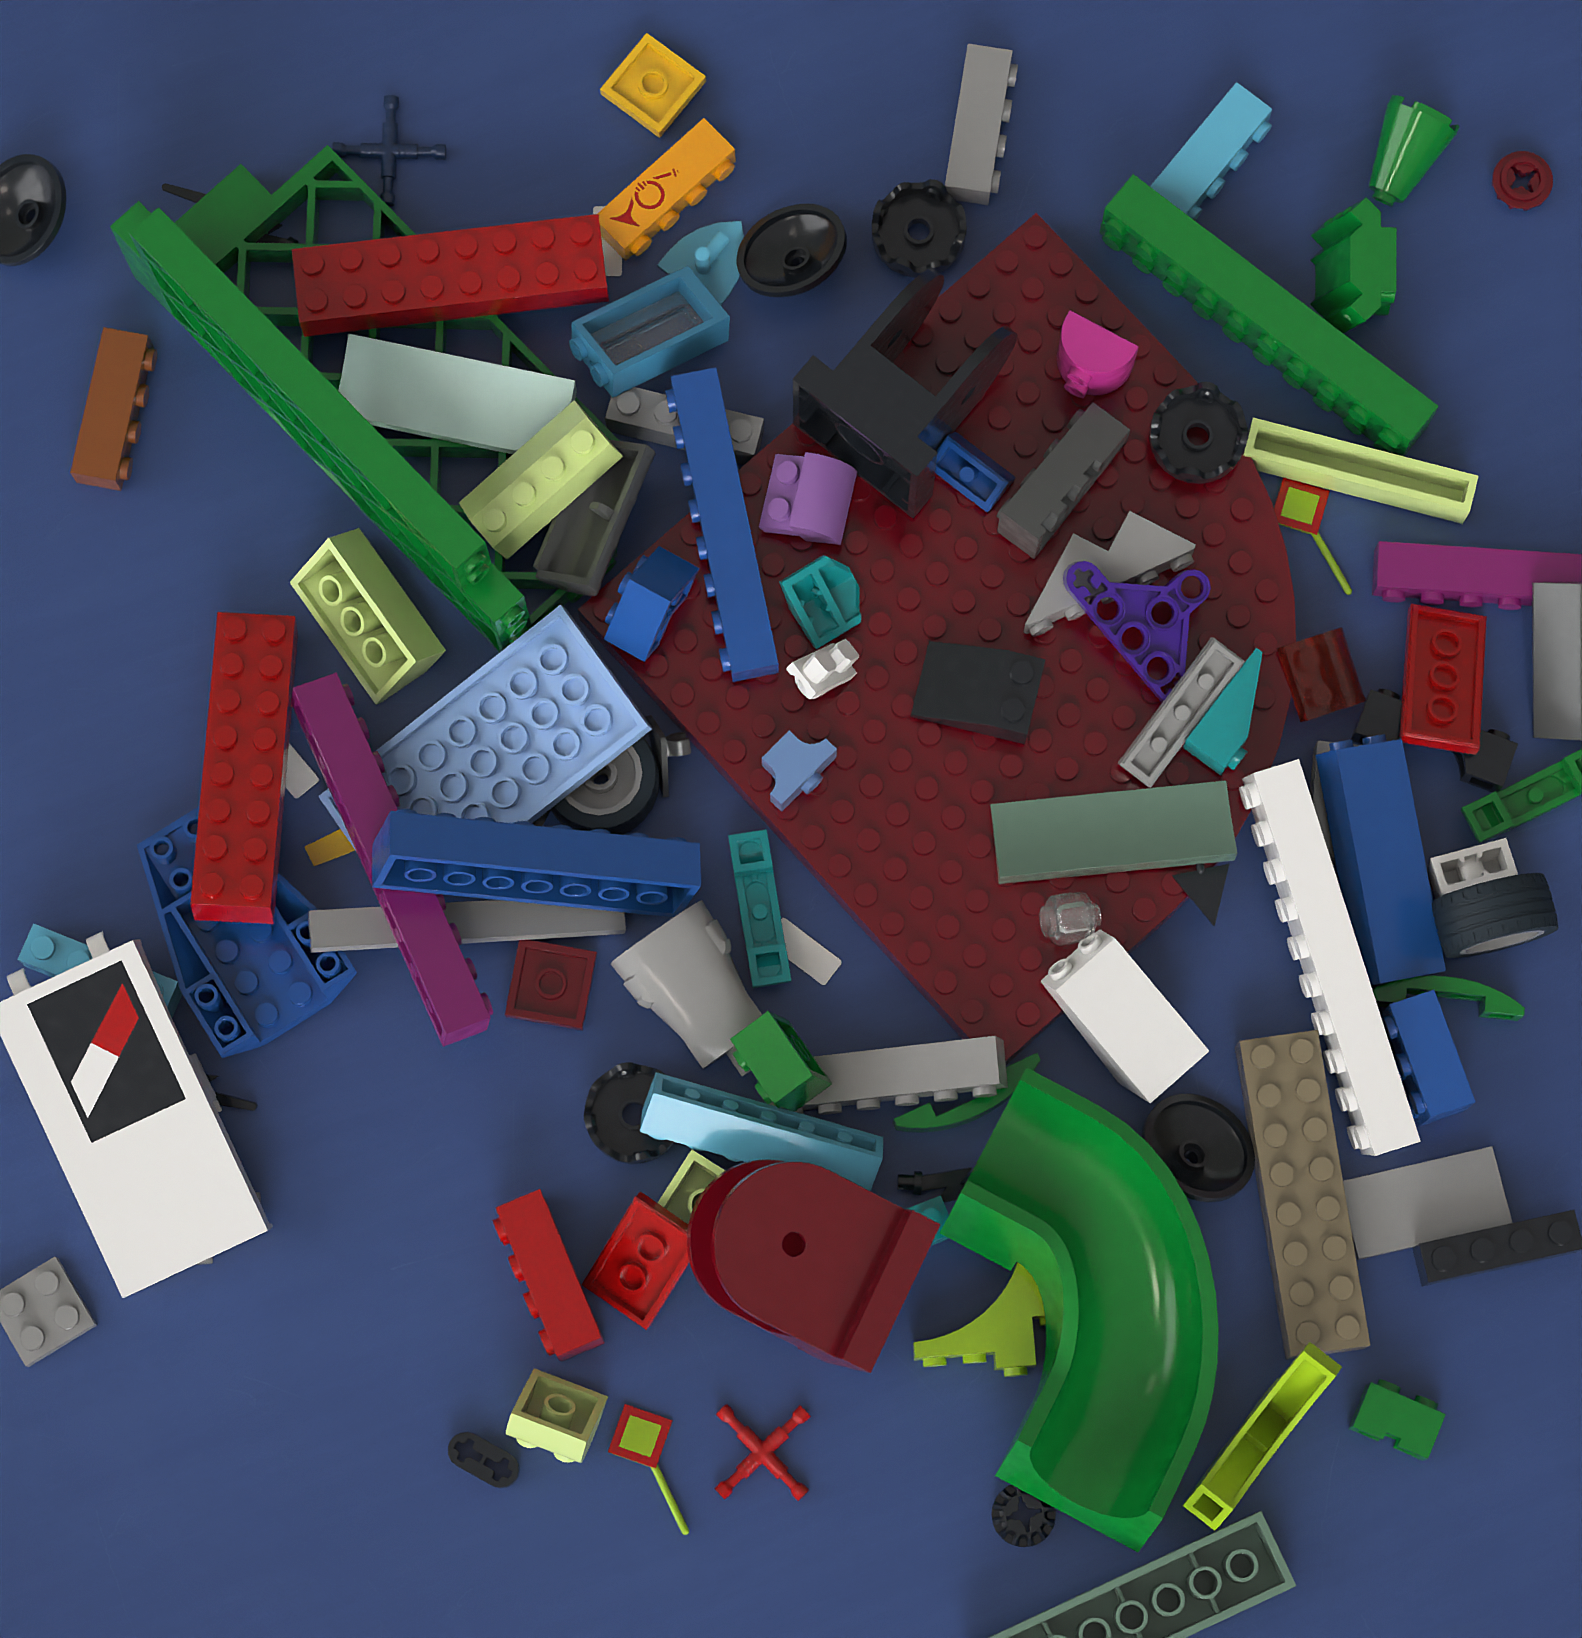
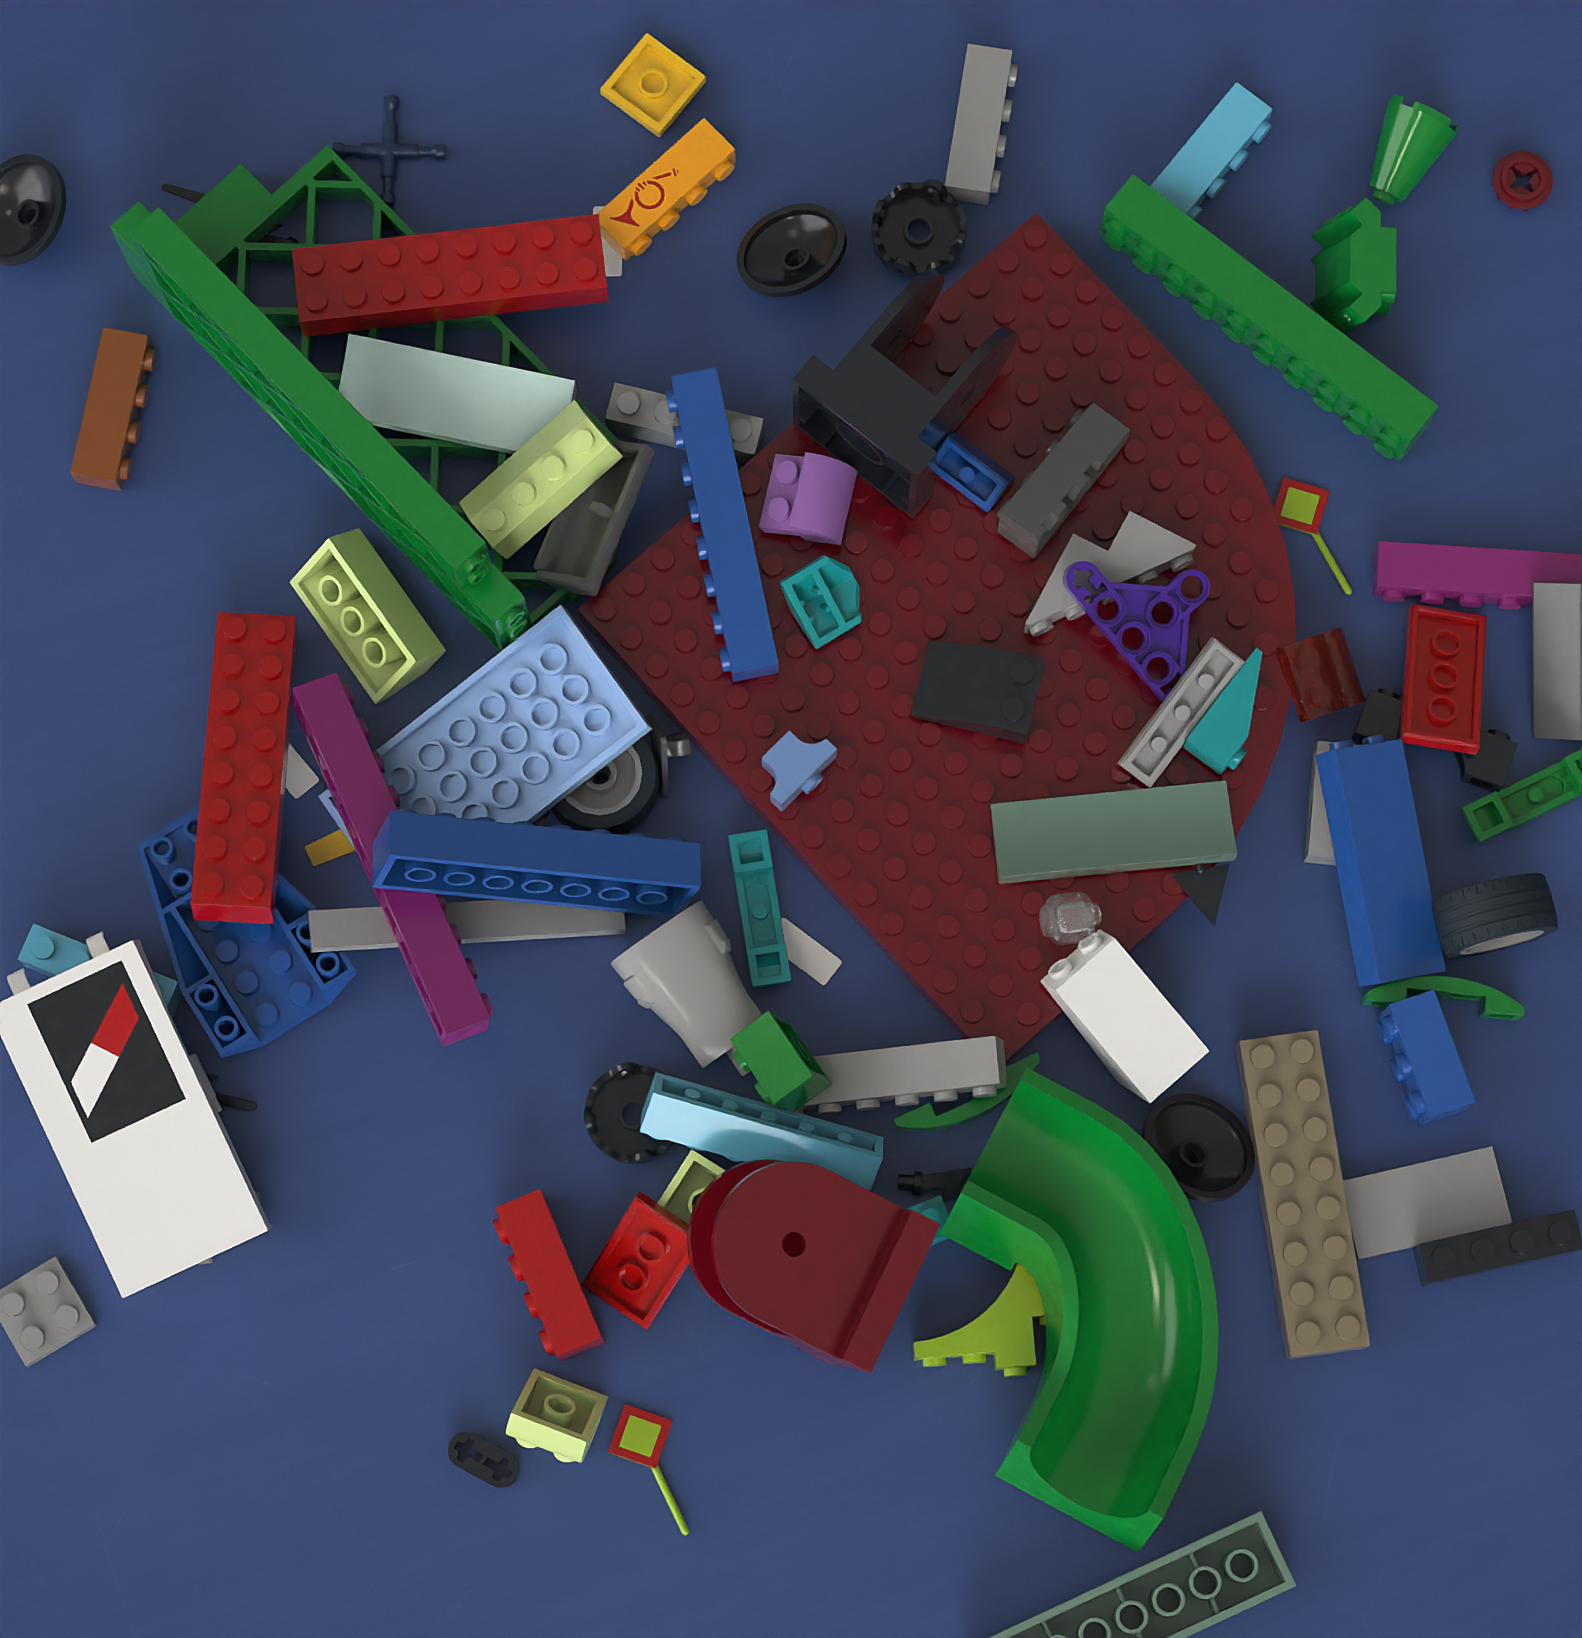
(551, 984): dark red plate -> none
(648, 601): blue brick -> none
(649, 331): dark azure piece -> none
(710, 255): medium azure shield -> none
(762, 1452): red piece -> none
(824, 669): white hips -> none
(1014, 1531): black gear -> none
(1093, 357): dark pink brick -> none
(1202, 408): black plate -> none
(1261, 1435): lime arch -> none
(1329, 959): white brick -> none
(1360, 471): yellowish green brick -> none
(1407, 1421): green brick -> none
(1470, 867): white brick -> none

